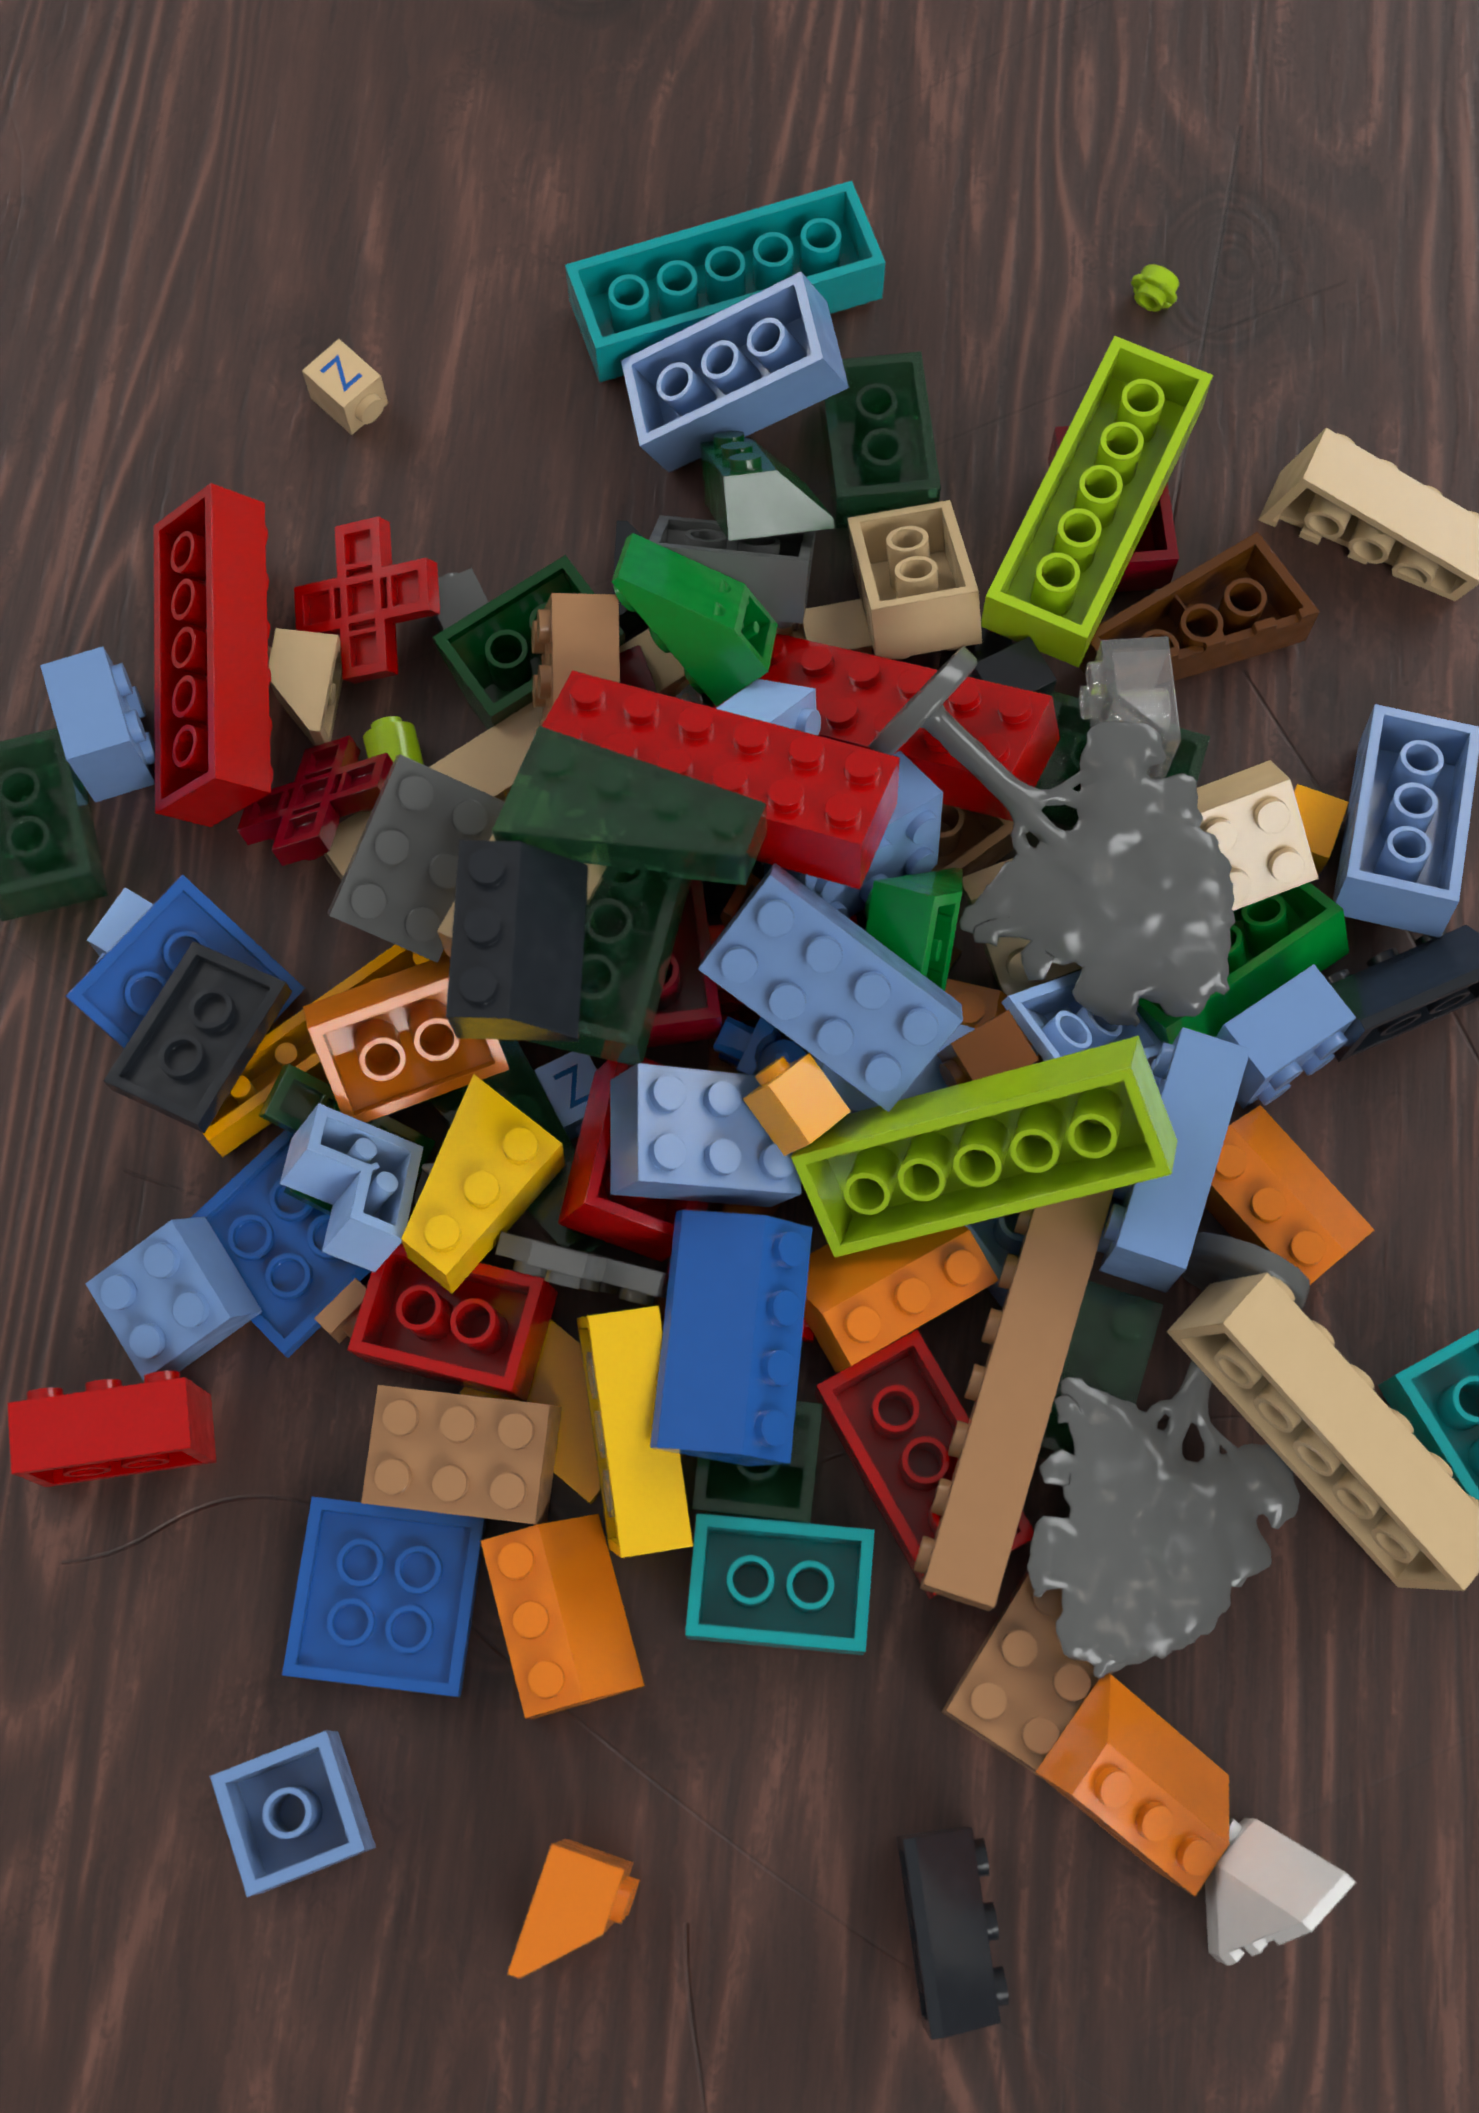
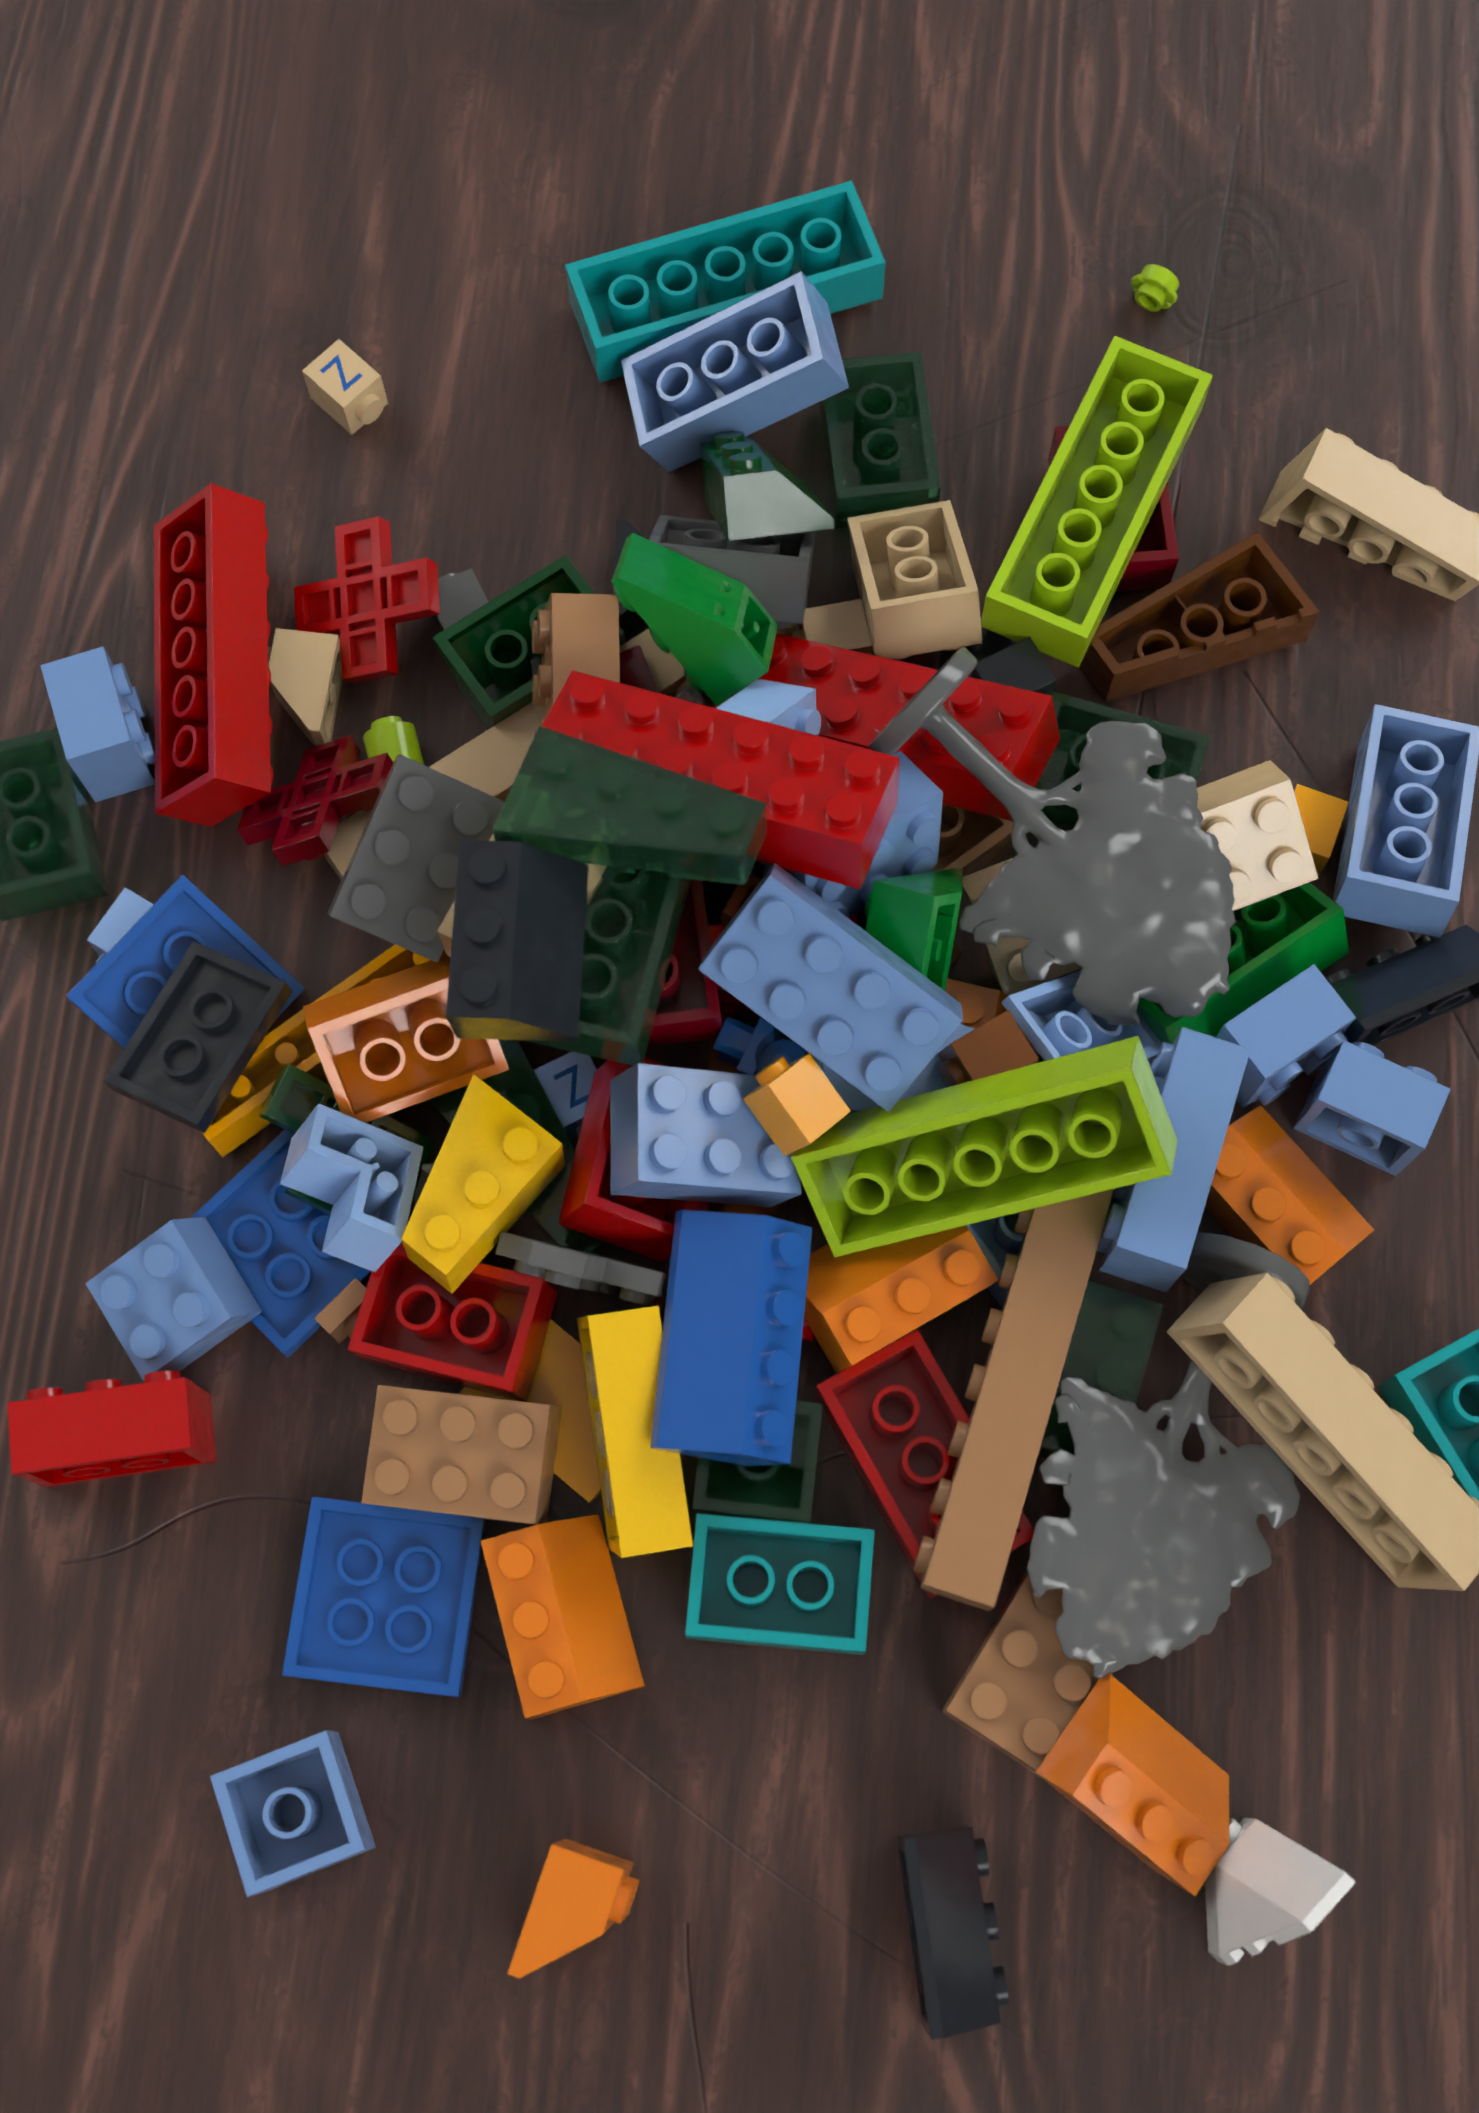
(1134, 685): clear slope -> none
(1372, 1107): none -> medium blue brick

